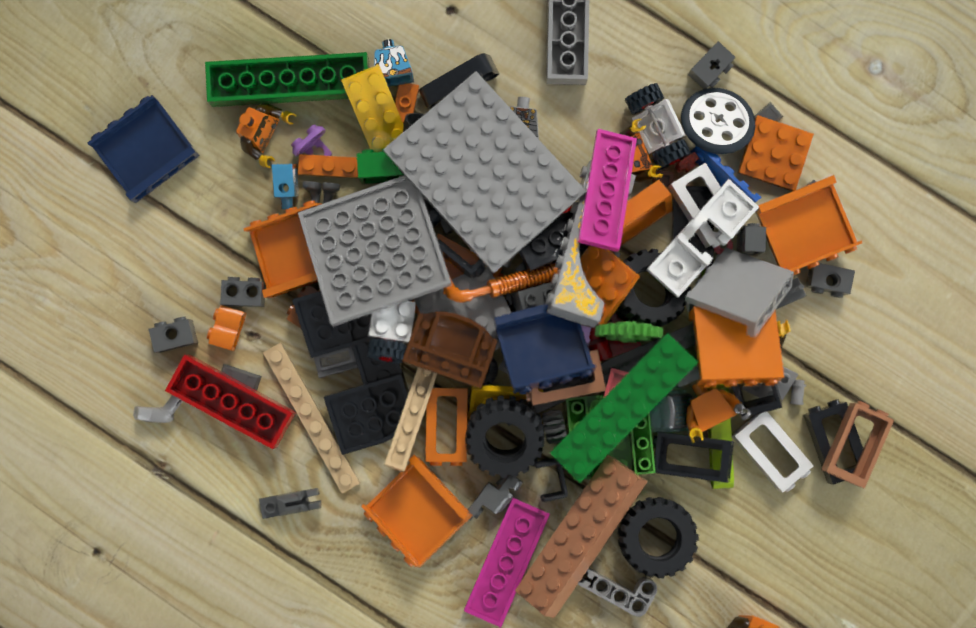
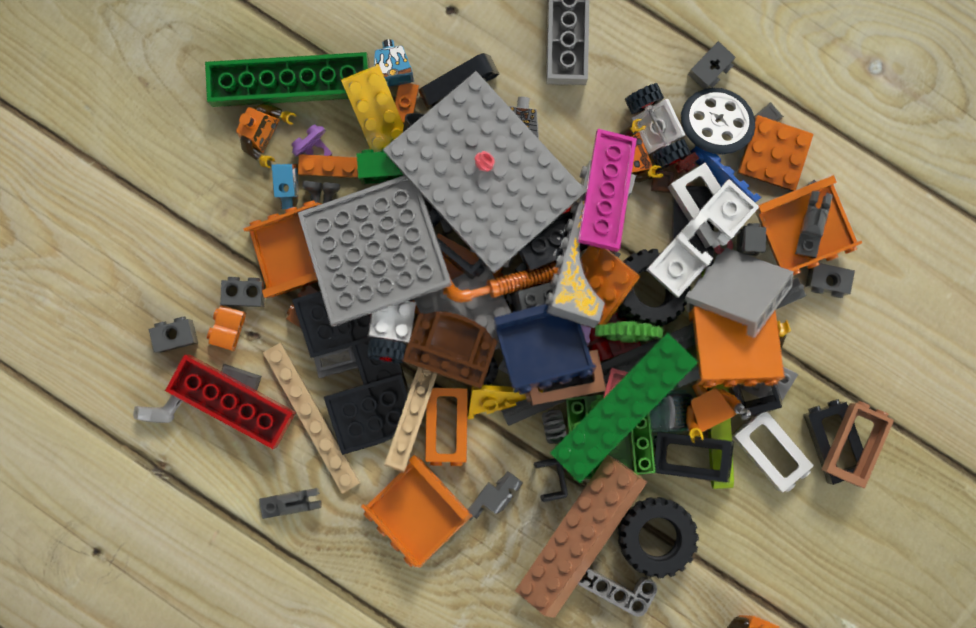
(143, 148): dark blue panel -> none
(484, 161): none -> coral plate
(498, 460): black tyre -> none
(506, 562): dark pink plate -> none
(645, 210): orange piece -> none
(797, 392): light grey pin -> none
(813, 225): none -> dark grey plate

